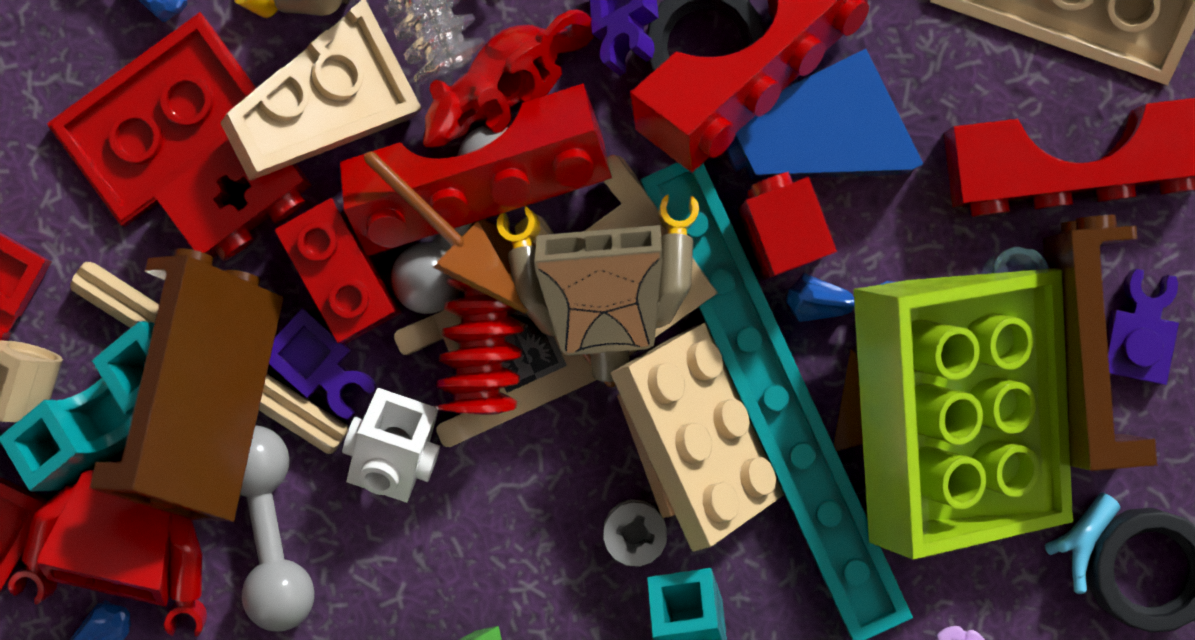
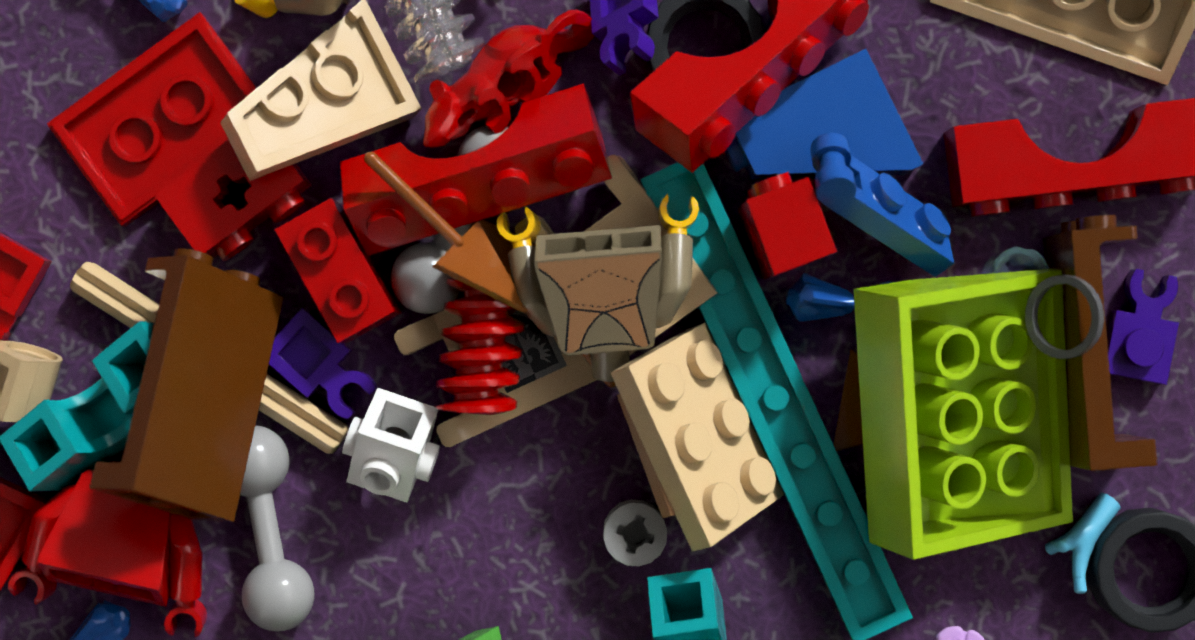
(880, 205): none -> blue plate
(1097, 316): none -> dark grey piece

